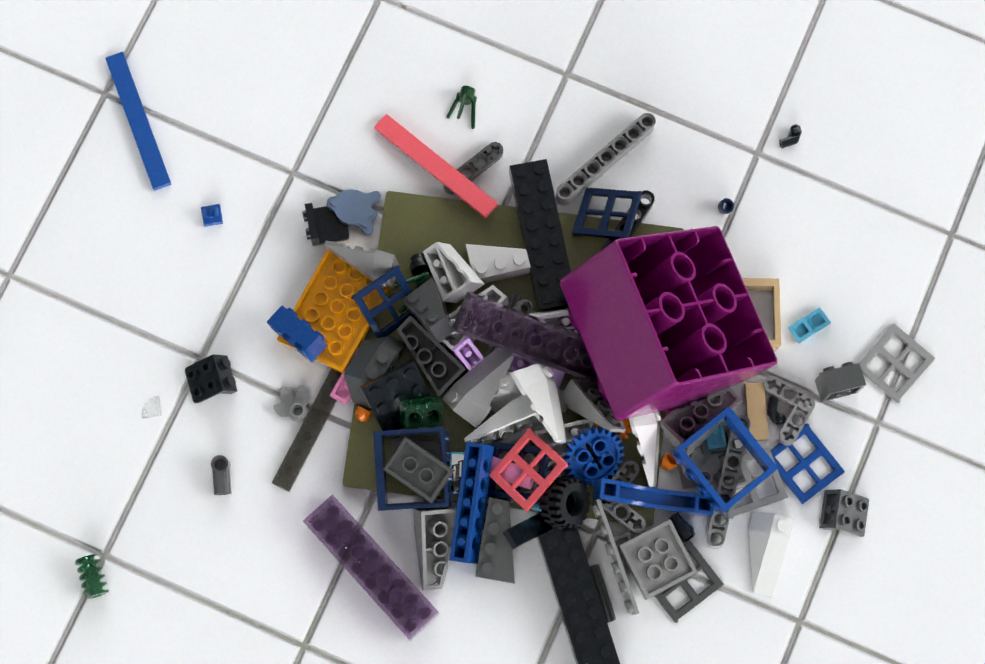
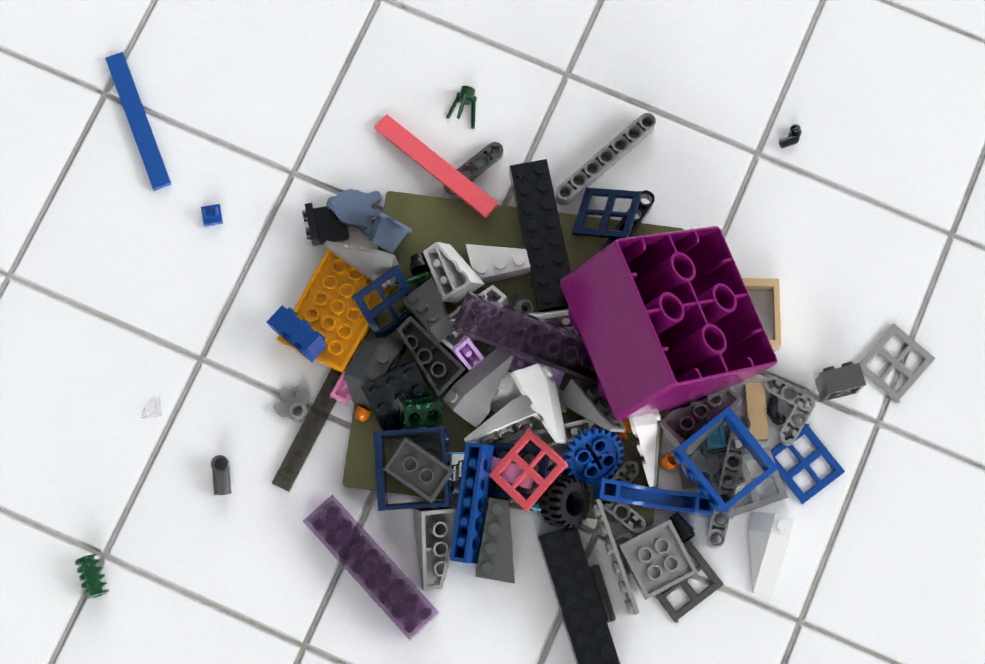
(210, 378): black bracket -> none
(388, 232): none -> sand blue container
(526, 531): black tile -> none
(729, 206): dark blue hinge -> none
(809, 325): medium azure slope -> none
(844, 512): dark grey bracket -> none

